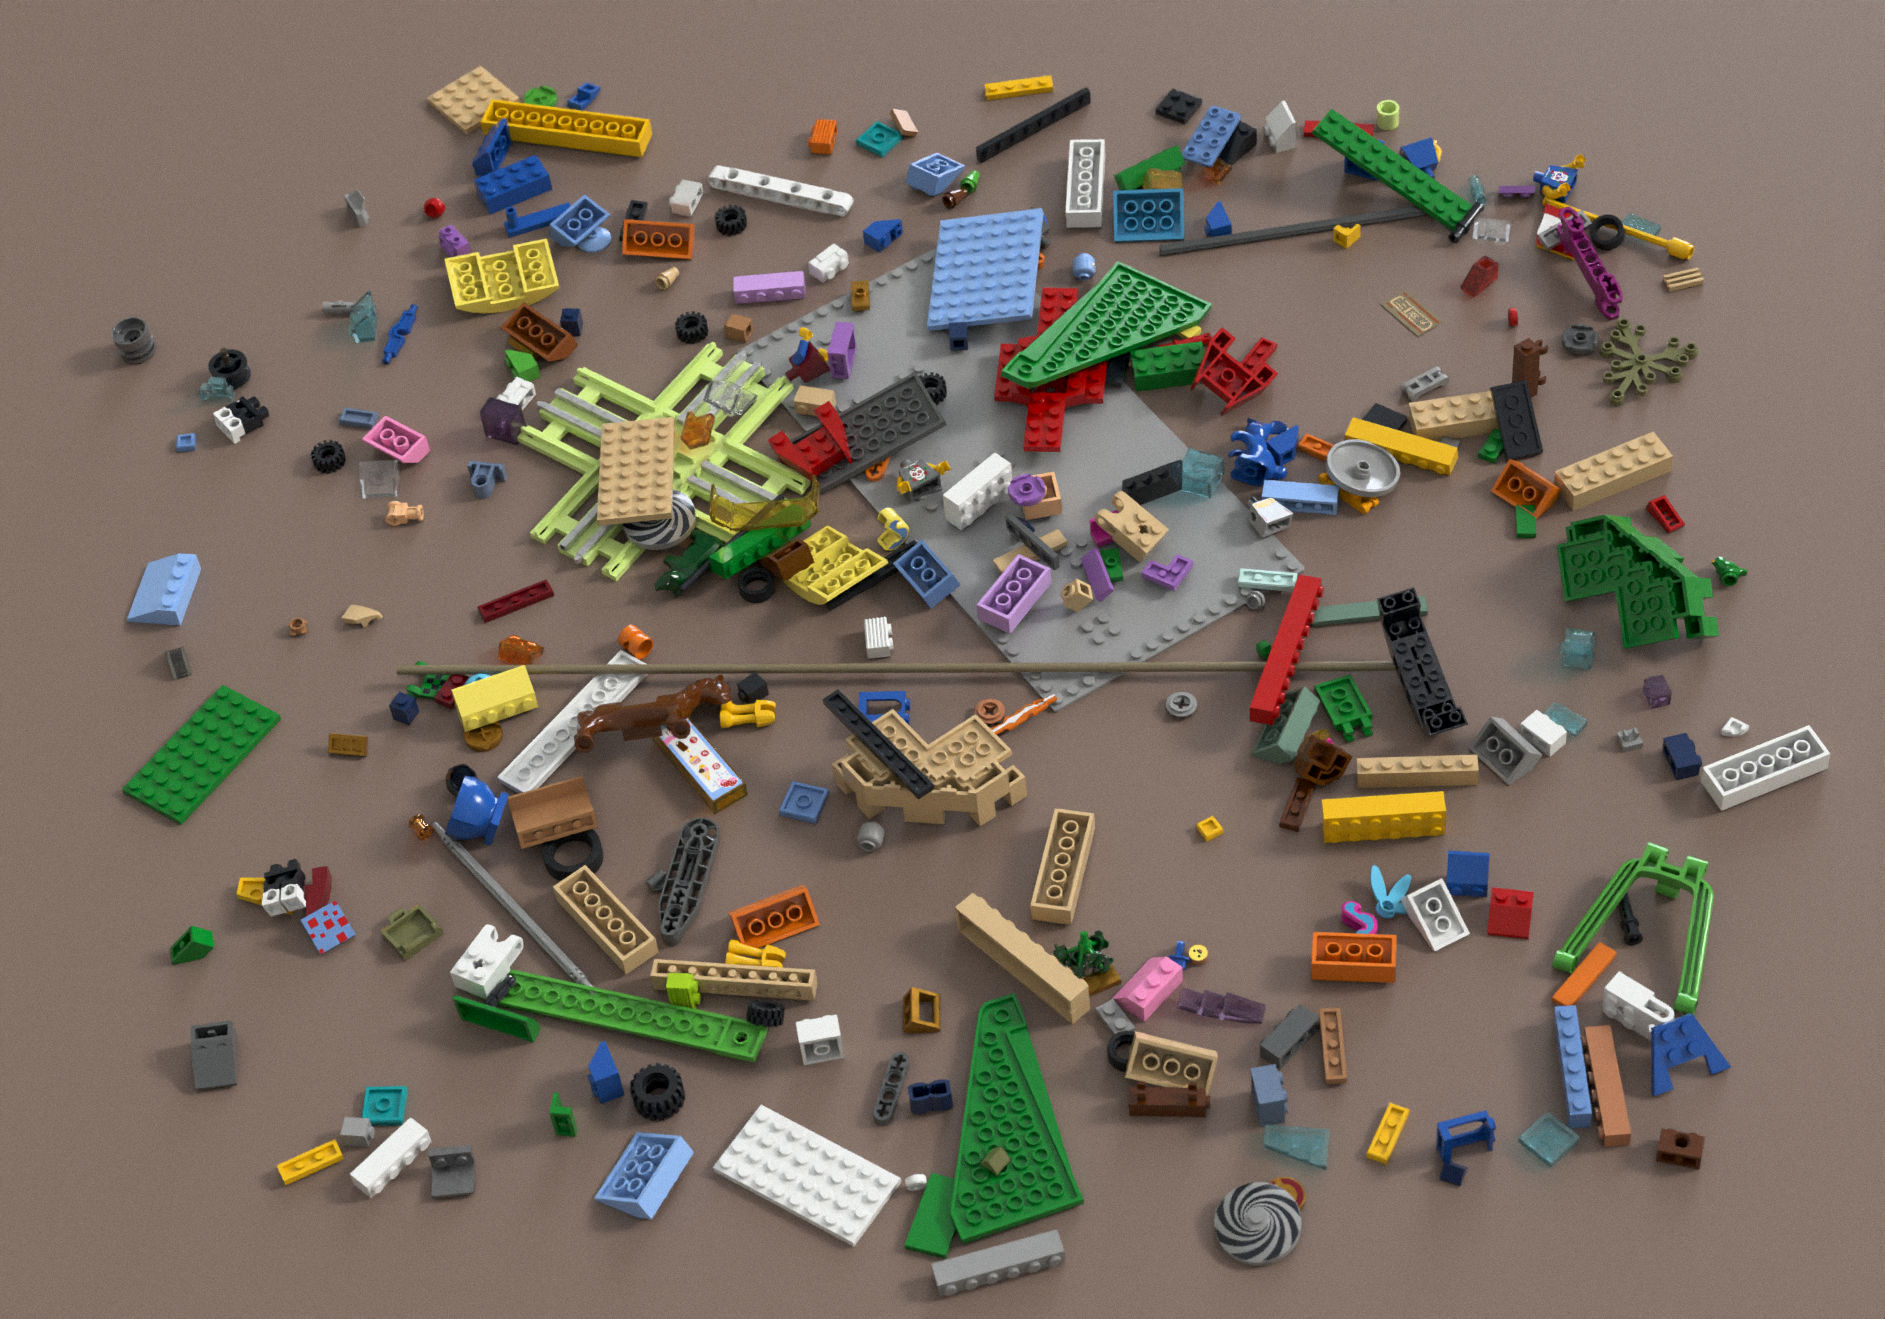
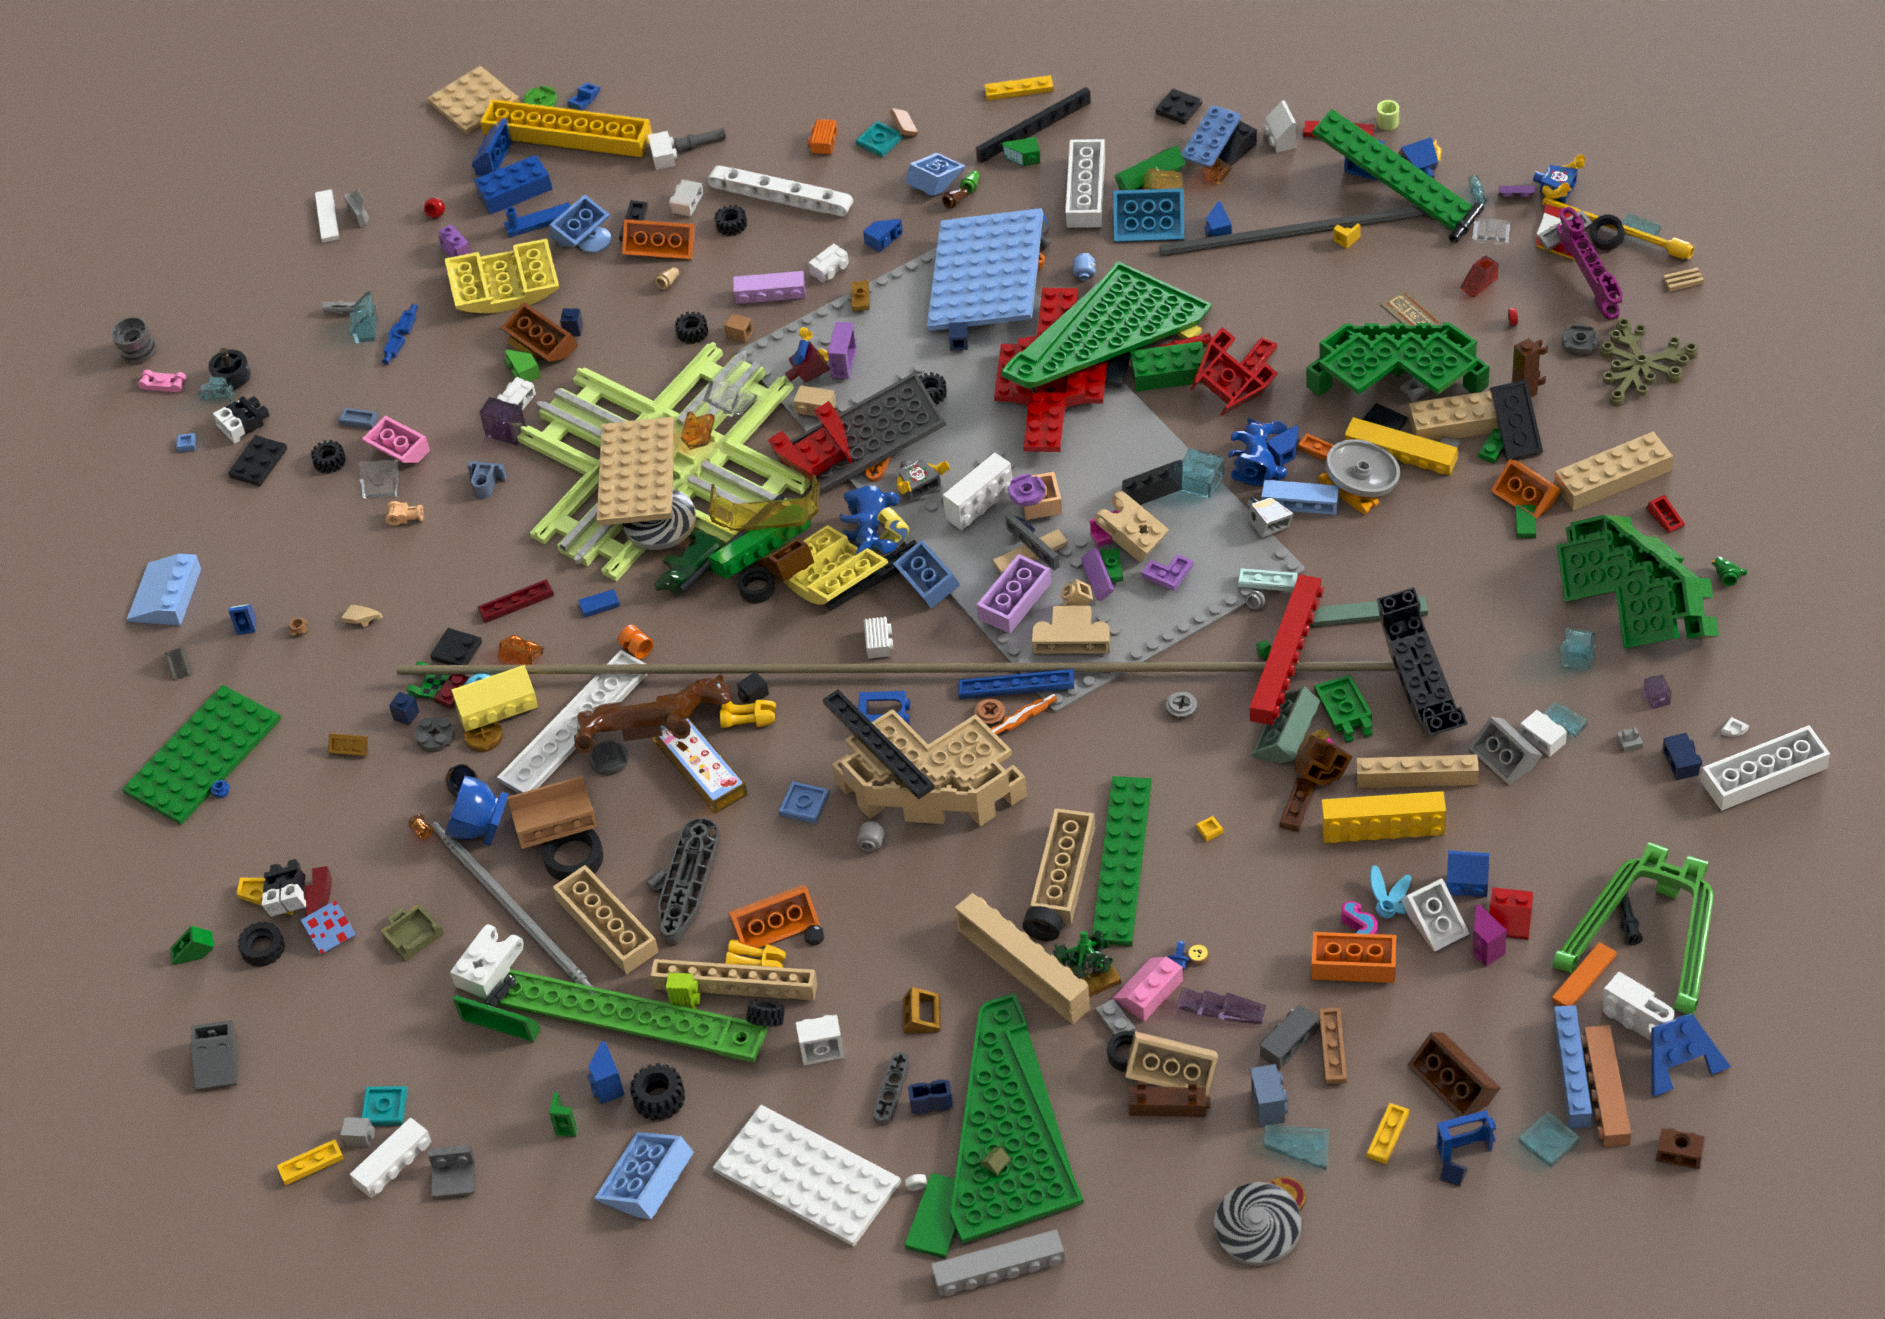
(162, 381): none -> bright pink plate
(220, 789): none -> blue plate
(243, 618): none -> blue slope
(257, 460): none -> black plate
(257, 931): none -> black tyre
(327, 216): none -> white tile
(432, 725): none -> dark grey plate
(456, 648): none -> black plate
(599, 603): none -> blue tile
(608, 758): none -> dark grey tile
(662, 150): none -> white brick
(692, 141): none -> dark grey pin
(814, 934): none -> black tile
(865, 506): none -> blue animal
(1016, 684): none -> blue tile
(1022, 151): none -> green slope
(1044, 915): none -> black tyre
(1071, 633): none -> tan brick
(1122, 859): none -> green plate
(1426, 351): none -> green brick
(1453, 1075): none -> reddish brown slope
(1488, 938): none -> magenta slope

